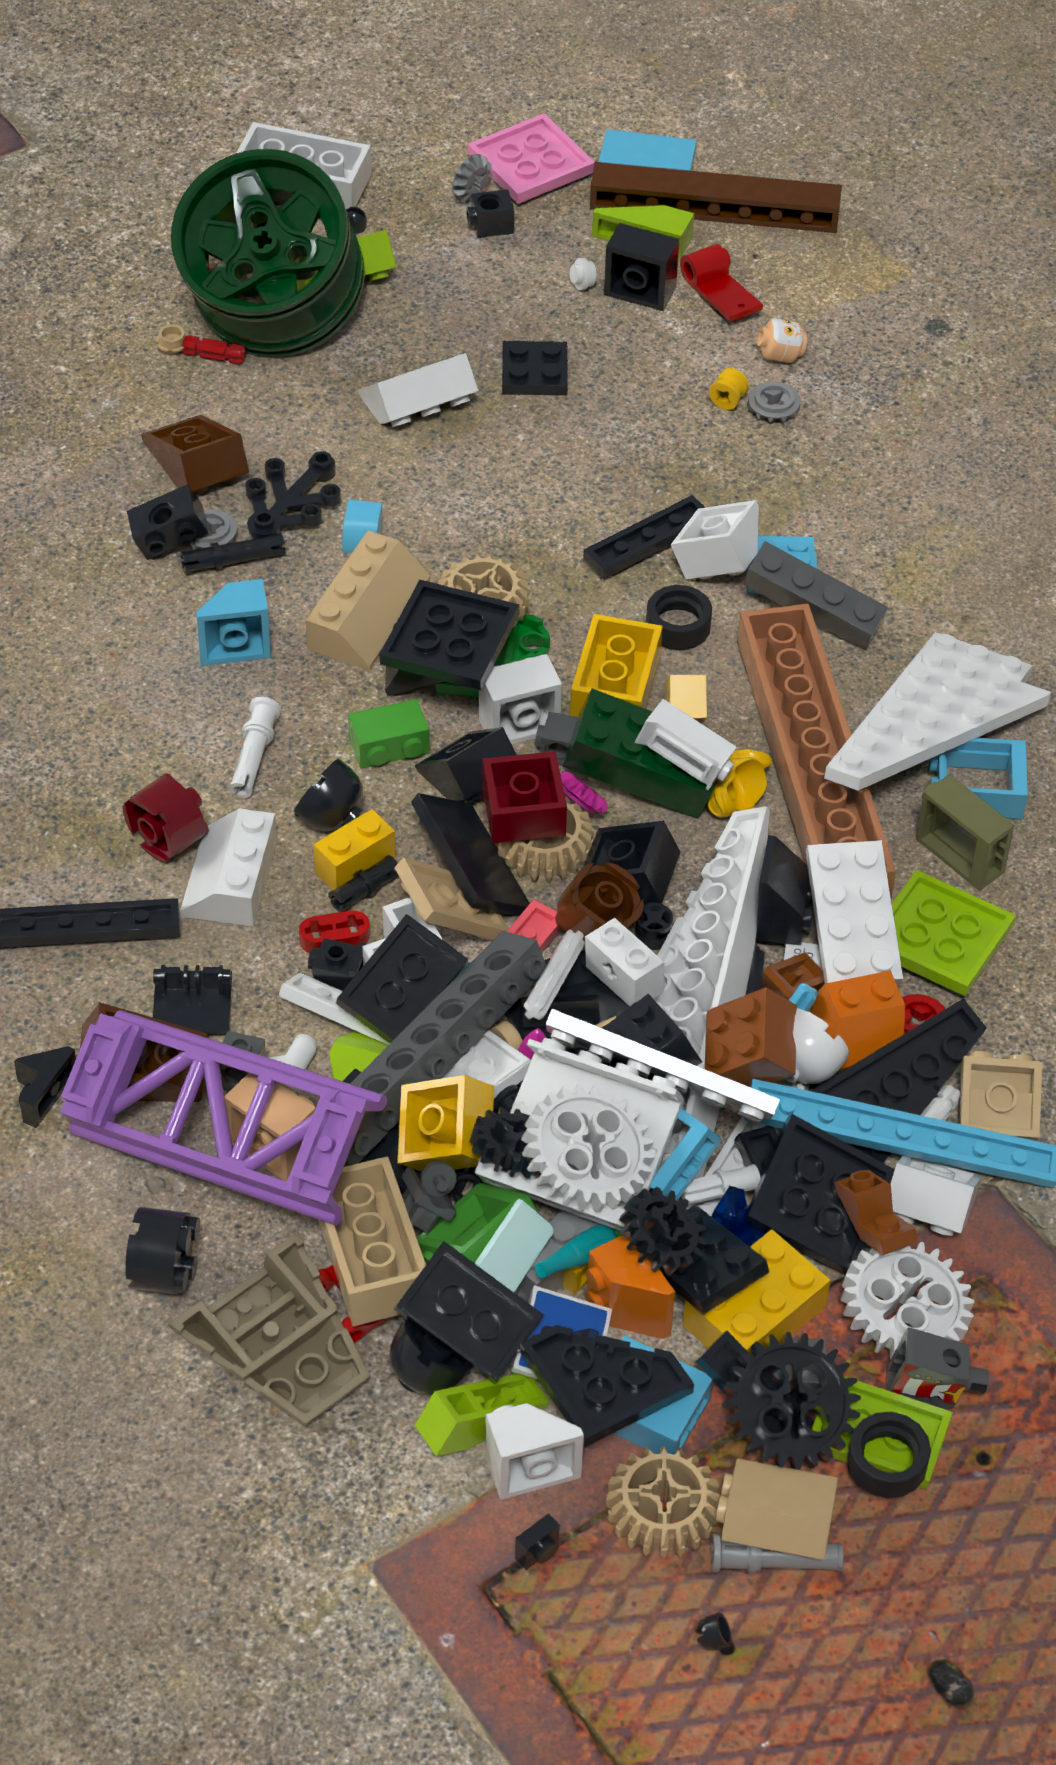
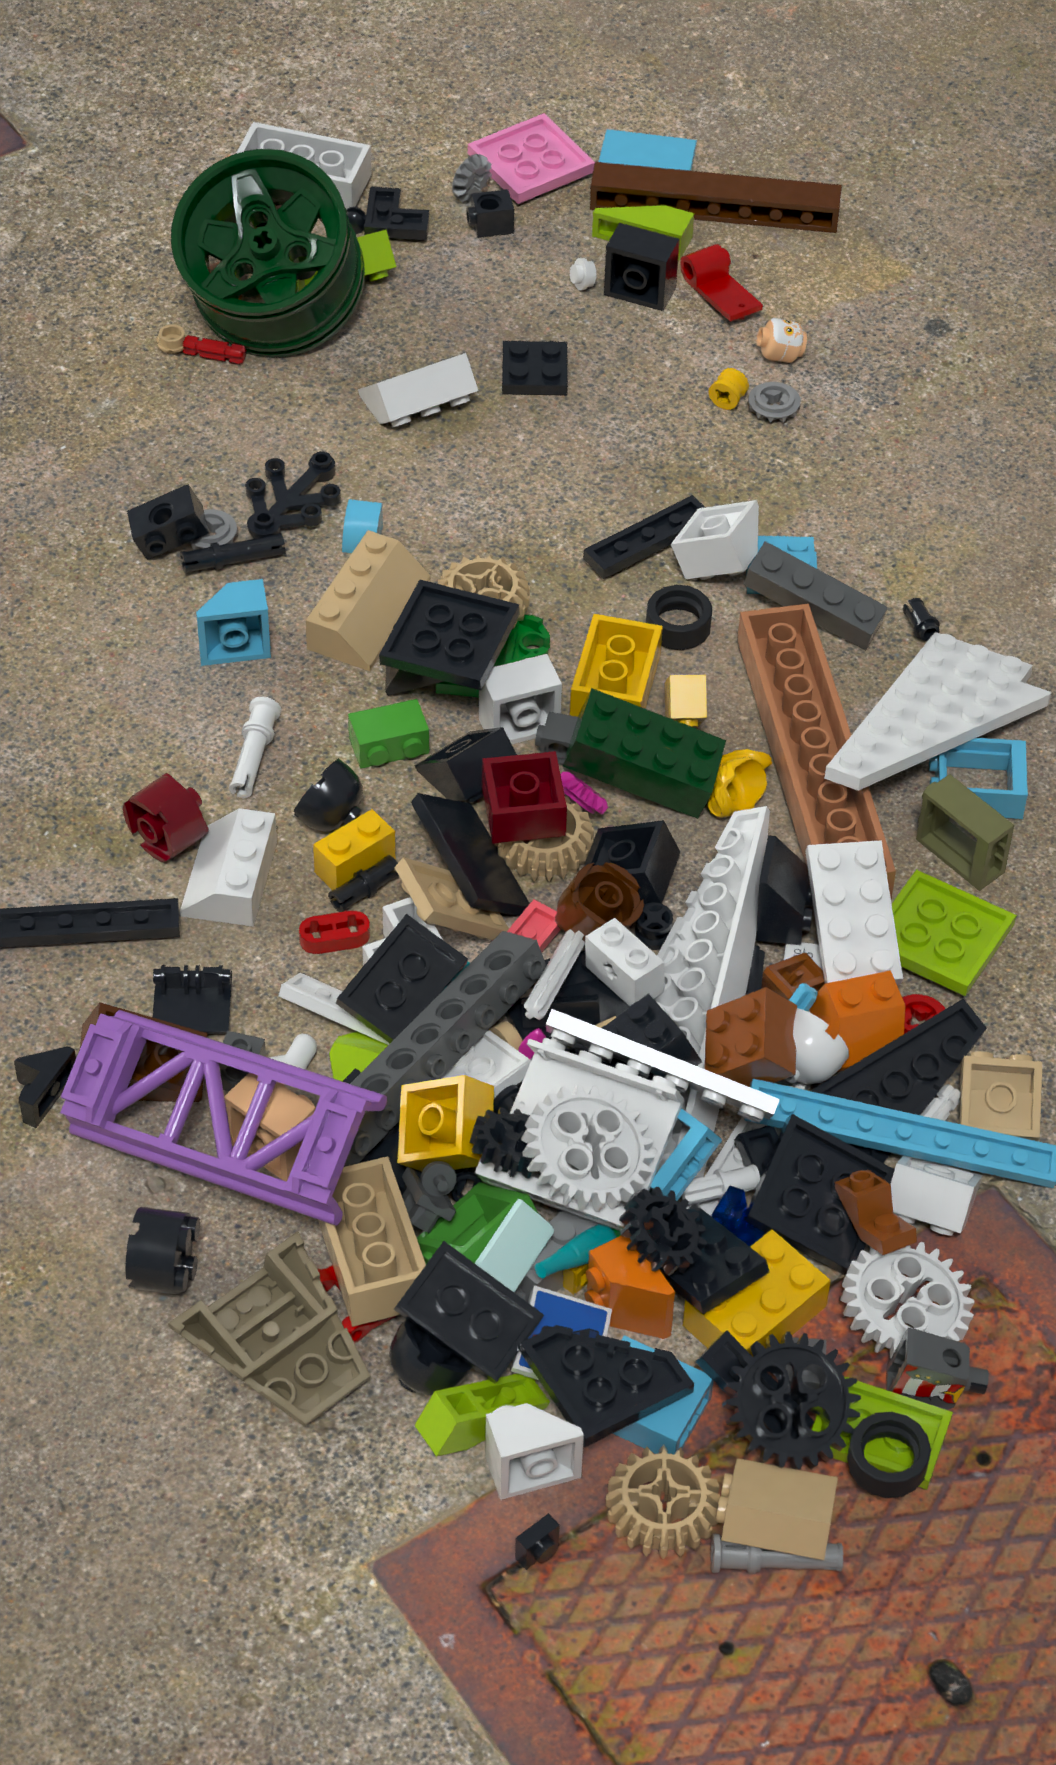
(198, 452): reddish brown slope -> none
(336, 962): black brick -> none
(385, 214): none -> black plate
(687, 743): white window -> none
(715, 1632): black hinge -> none
(921, 619): none -> black pin

